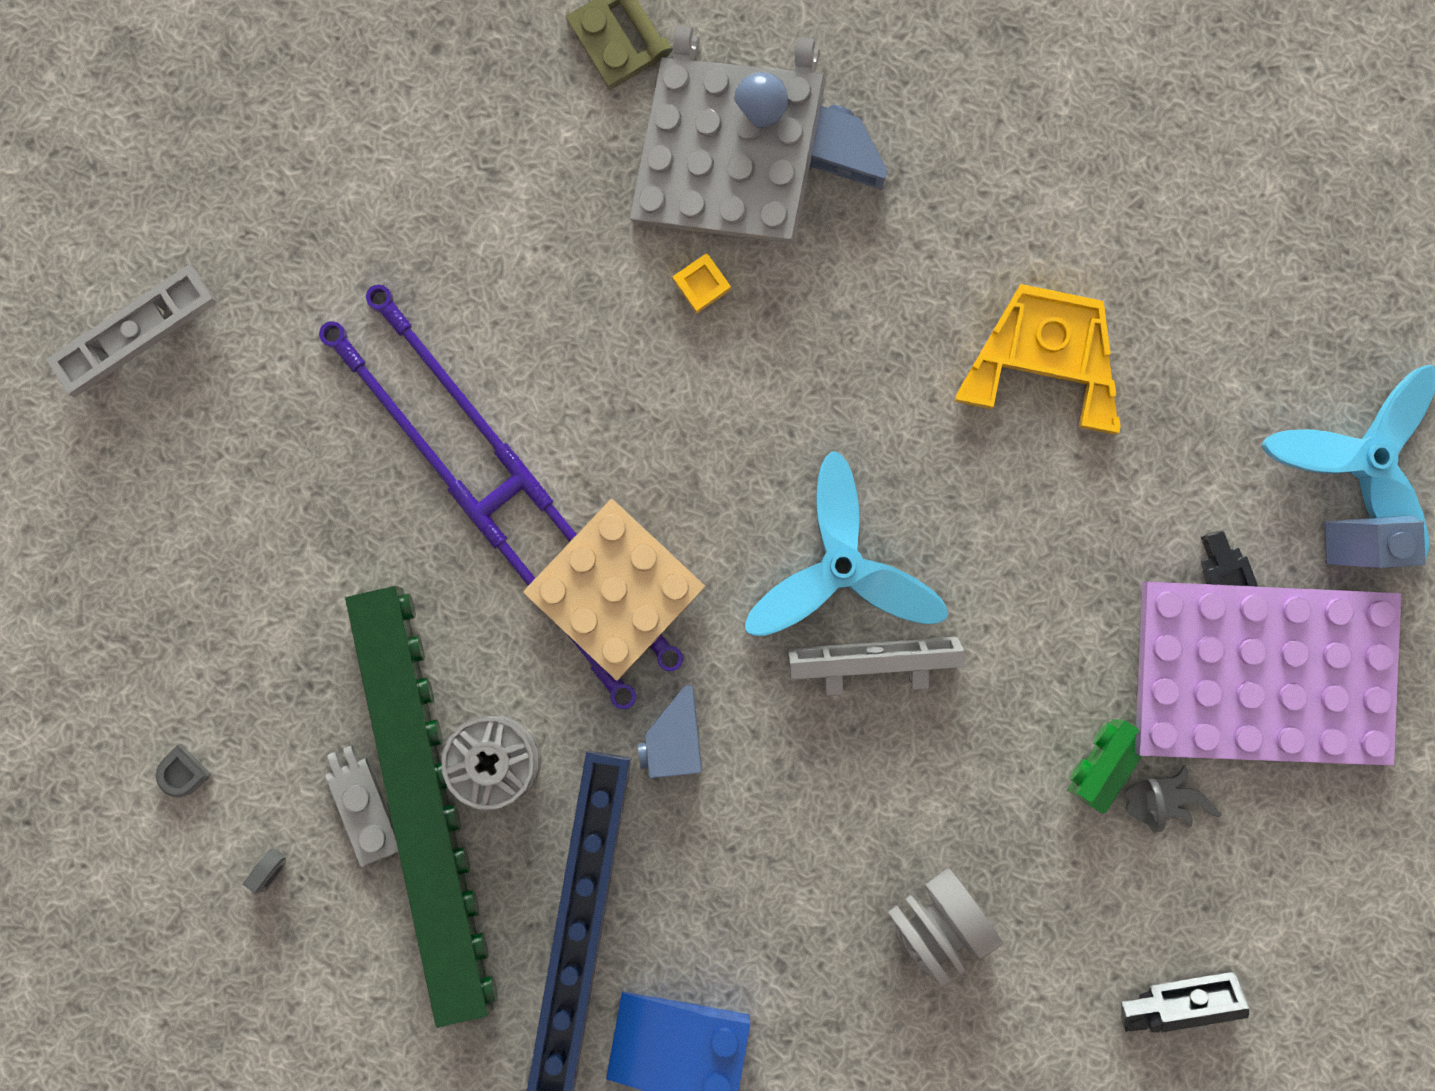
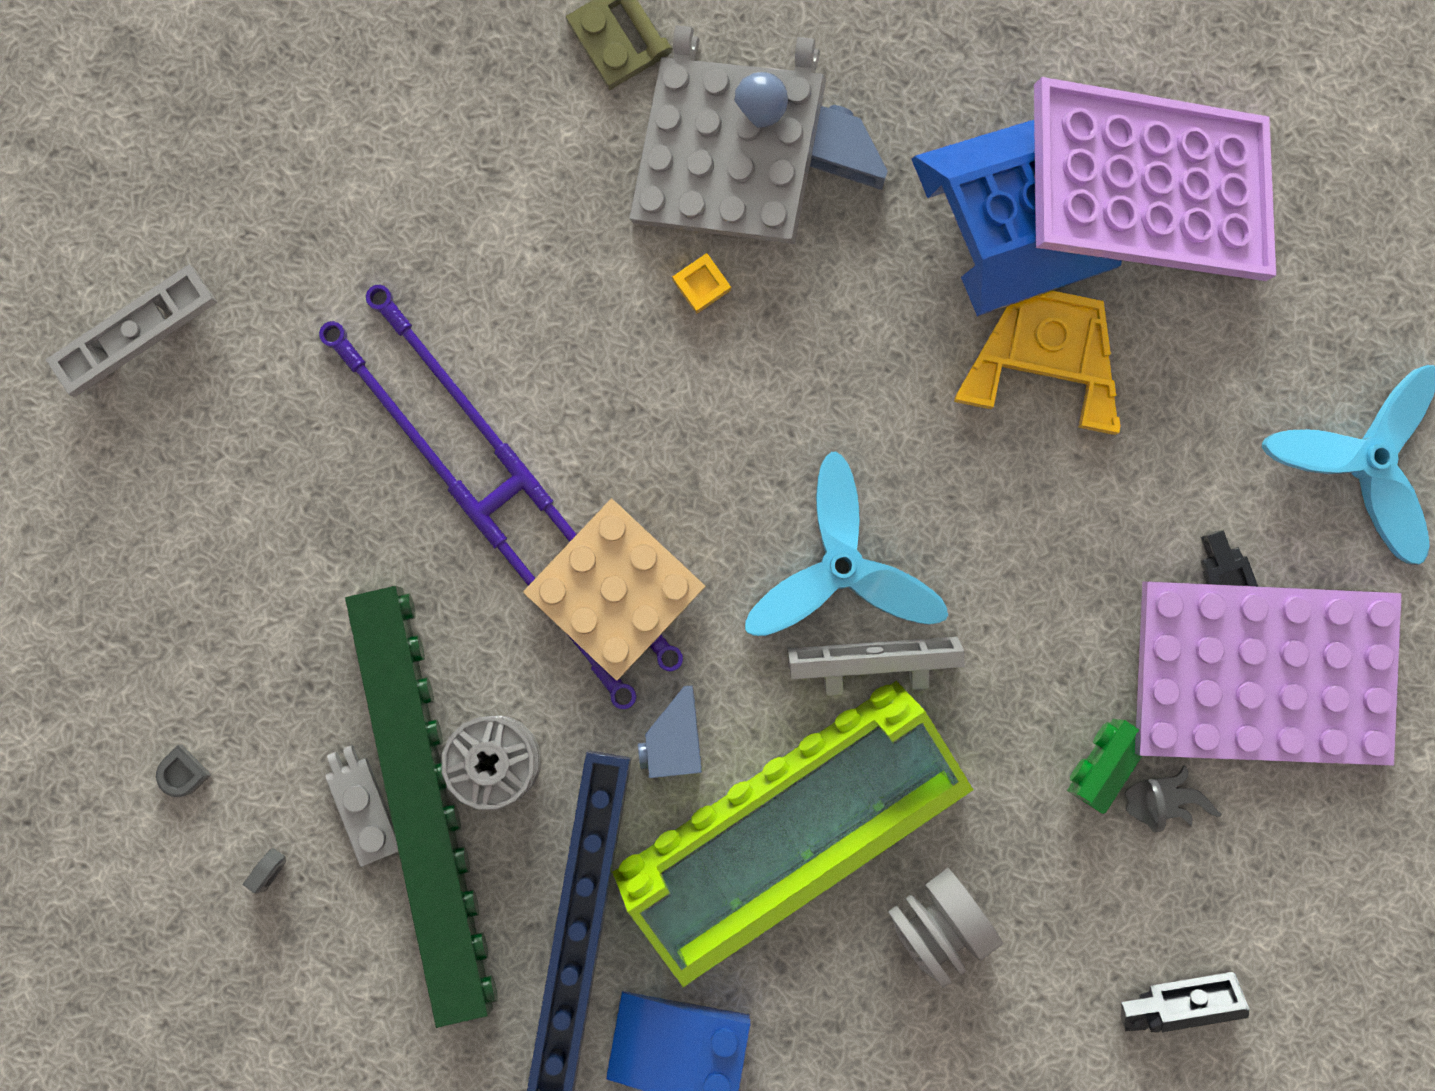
(790, 832): none -> window
(994, 204): none -> blue slope
(1153, 180): none -> lavender plate
(1375, 542): sand blue slope -> none

